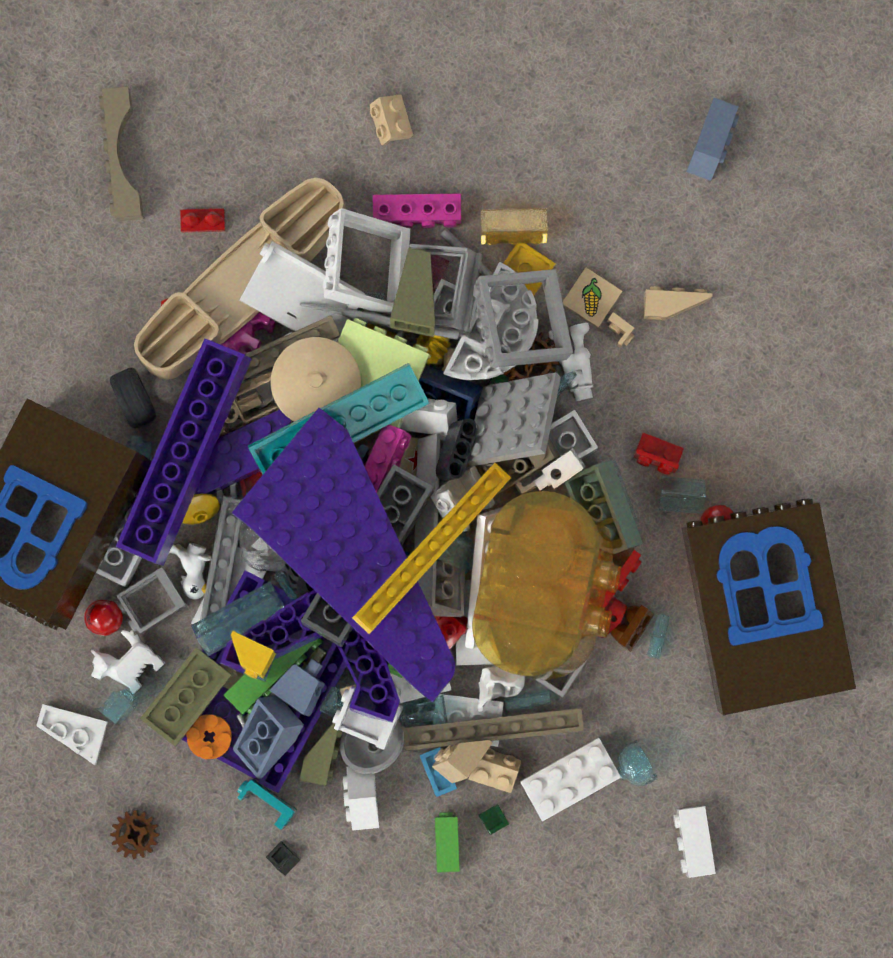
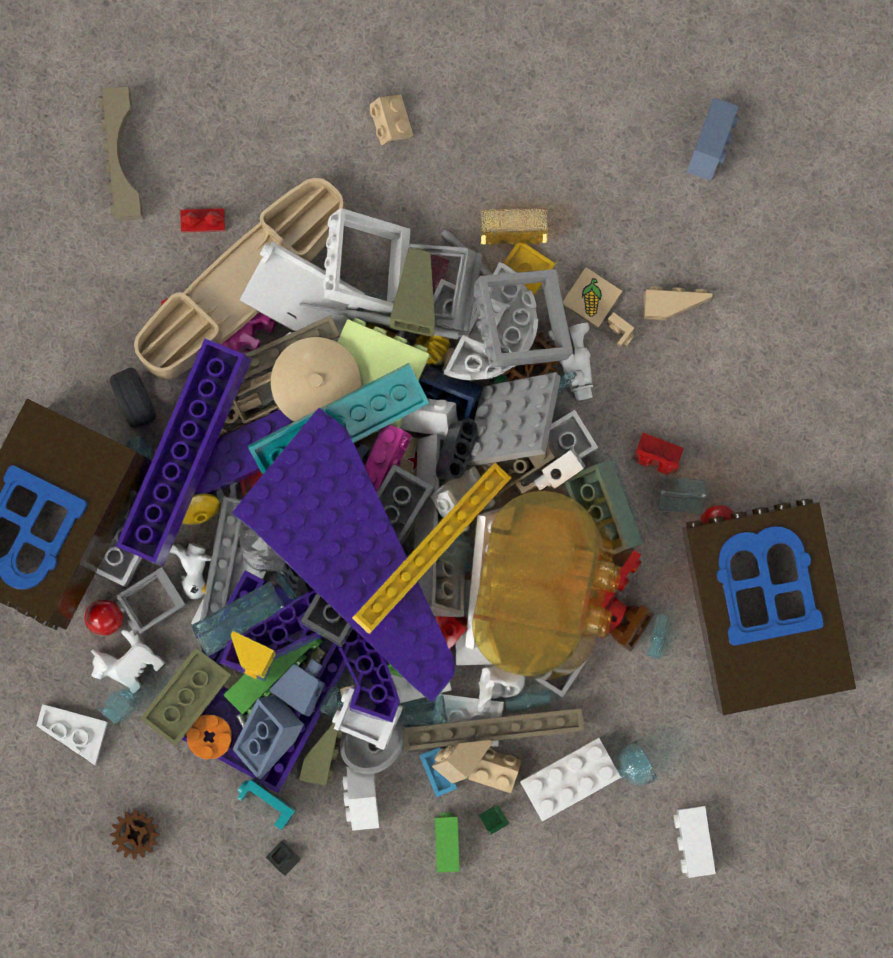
(418, 209): dark pink brick -> none

